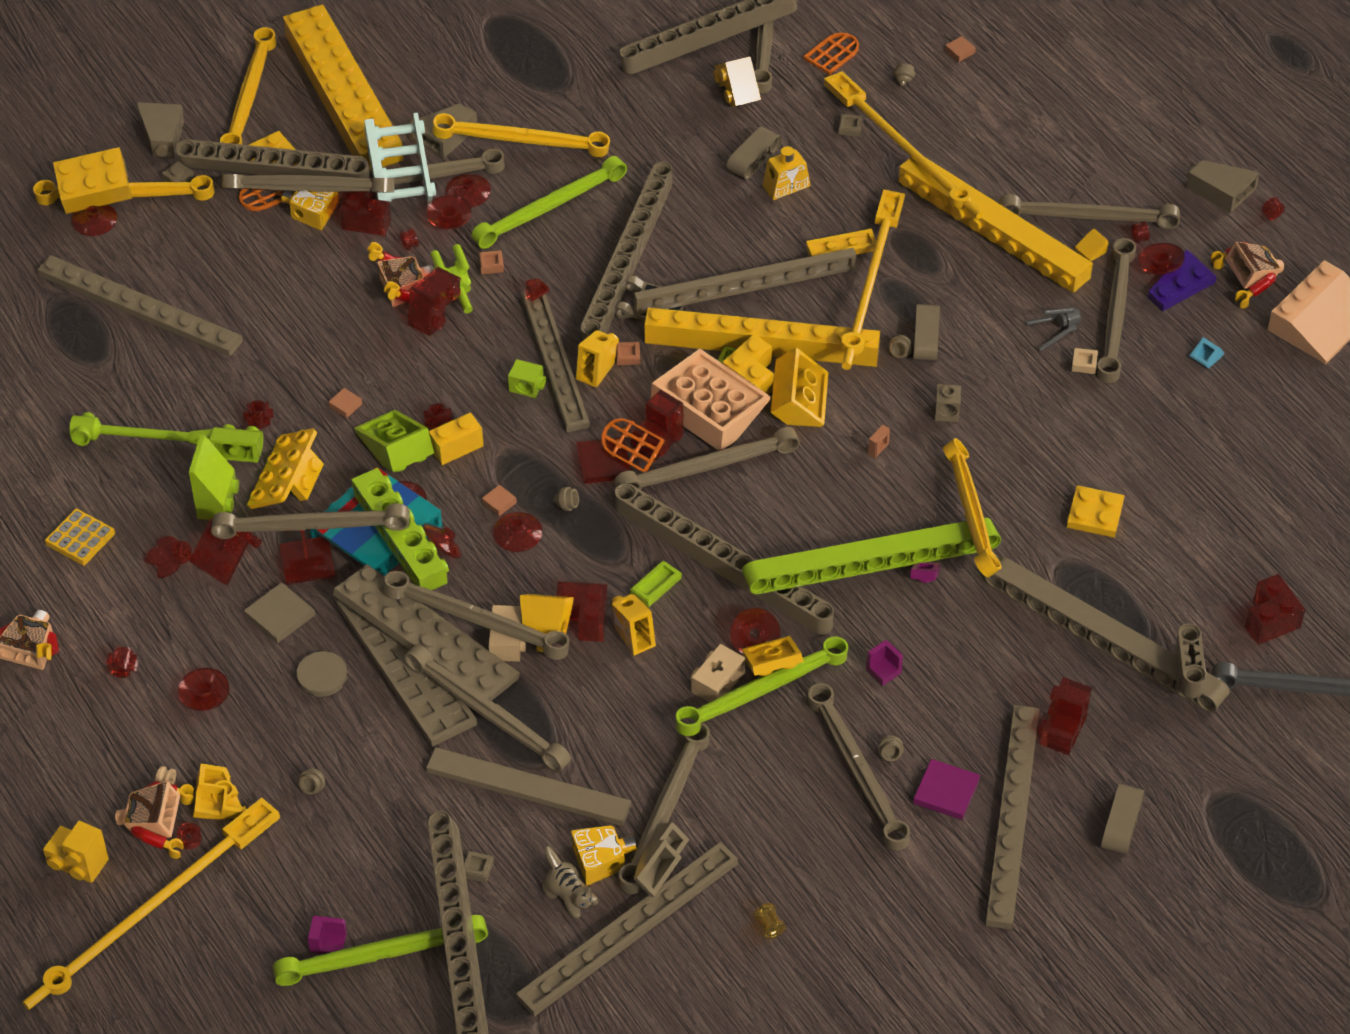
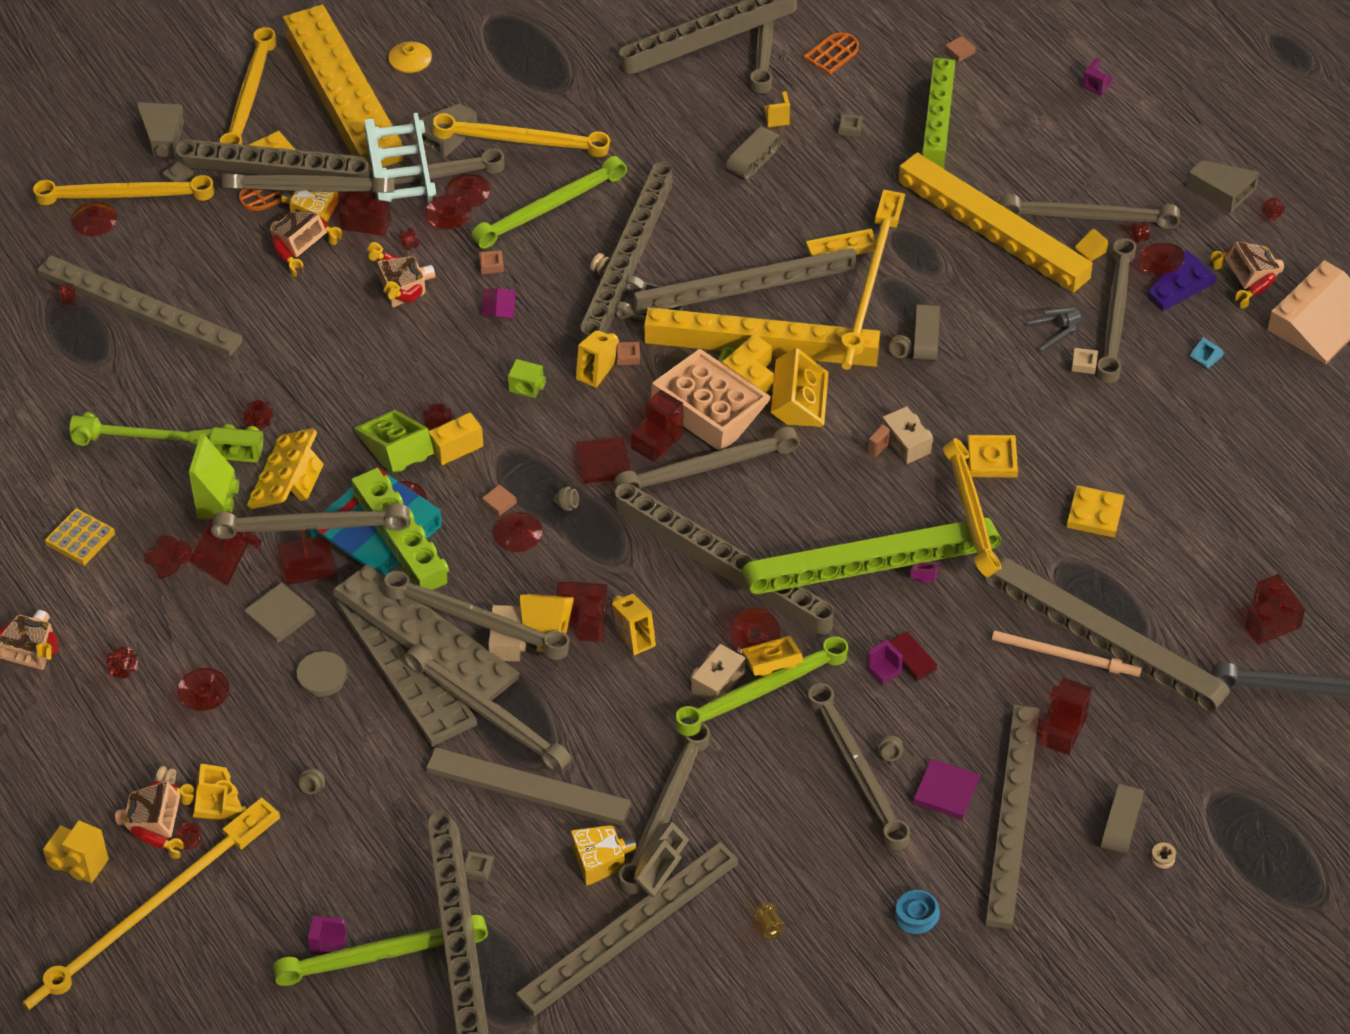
(67, 293): none -> clear red bush
(92, 180): yellow brick -> none
(297, 233): none -> torso
(345, 403): nougat tile -> none
(410, 57): none -> yellow dish
(430, 298): clear red brick -> none
(443, 539): clear red dish -> none
(459, 269): lime plant -> none
(498, 303): none -> magenta panel
(535, 289): clear red tile -> none
(556, 363): dark tan tile -> none
(565, 882): dark tan animal -> none
(599, 264): none -> tan bush
(642, 442): orange window -> none
(656, 583): lime tile -> none
(739, 81): brick -> none
(778, 113): none -> yellow panel
(785, 174): yellow torso -> none
(851, 94): yellow bar -> none
(904, 73): dark tan plate -> none
(908, 435): none -> tan brick
(915, 658): none -> dark red tile
(917, 912): none -> dark azure piece
(939, 110): none -> lime brick
(948, 403): dark tan brick -> none
(992, 455): none -> yellow tile
(1095, 80): none -> magenta panel
(1114, 666): none -> light nougat bar
(1170, 853): none -> tan bush
(1189, 645): dark tan beam -> none

